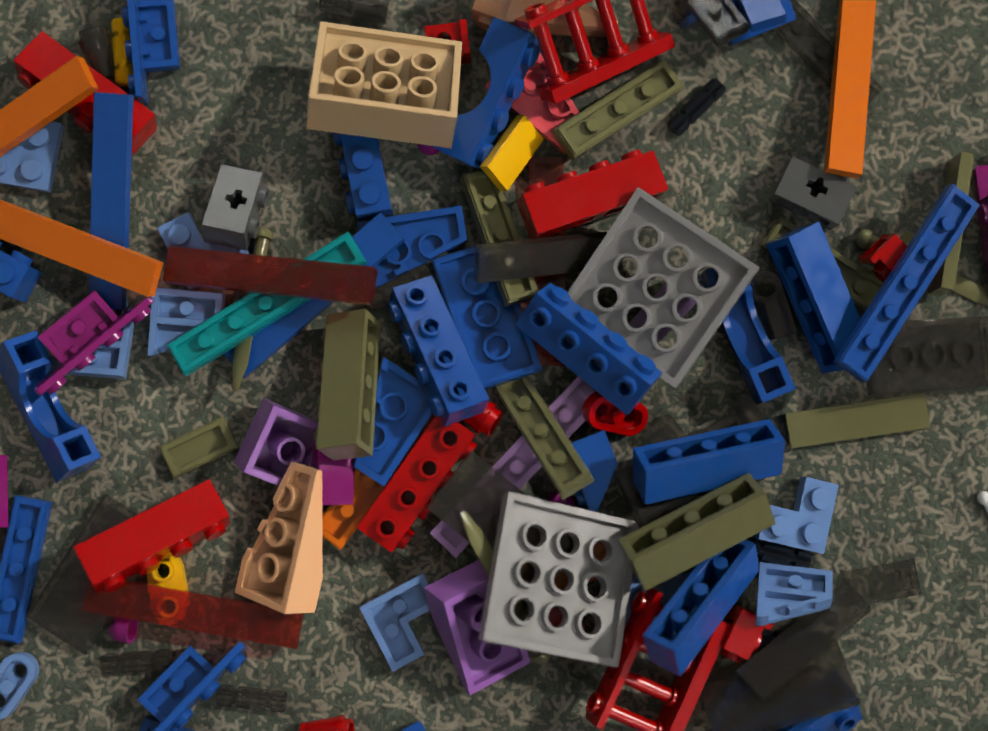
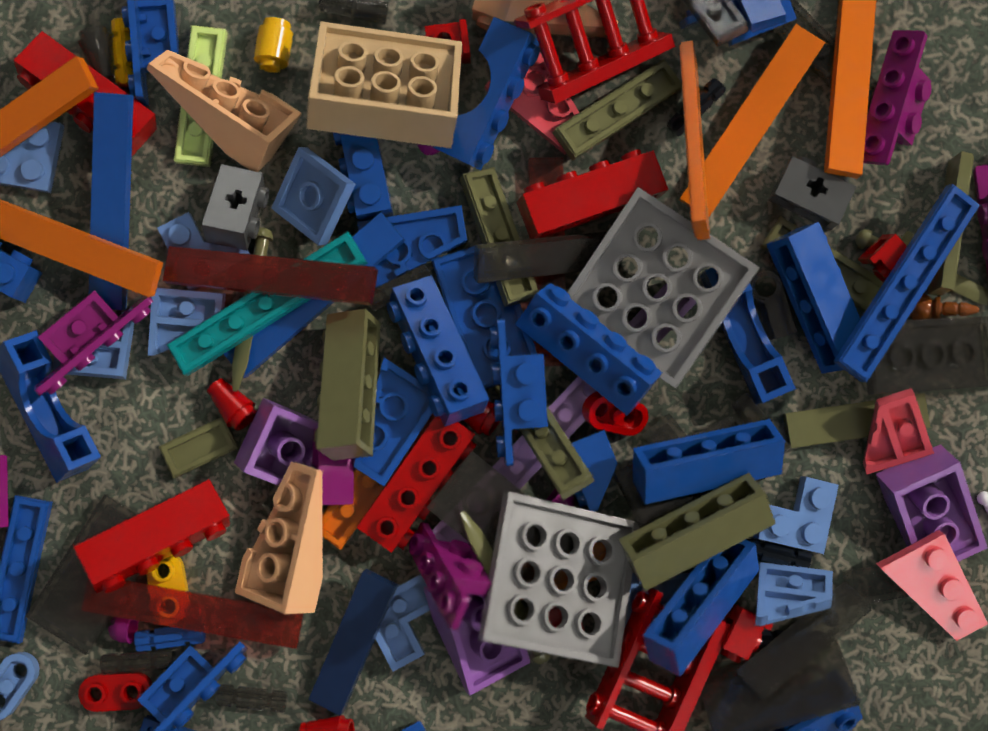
(113, 691): none -> red plate
(166, 638): none -> blue axle
(192, 143): none -> yellowish green tile
(233, 406): none -> red cone
(238, 120): none -> light nougat wedge
(273, 44): none -> yellow brick
(313, 196): none -> medium blue plate
(353, 642): none -> dark blue tile
(449, 572): none -> magenta bracket
(512, 152): yellow tile -> none
(521, 391): none -> blue bracket
(694, 141): none -> orange tile
(757, 113): none -> orange tile
(896, 433): none -> coral wing
(897, 98): none -> magenta bracket
(928, 308): none -> dark orange bar
(933, 497): none -> medium lavender slope
(937, 584): none -> coral wing

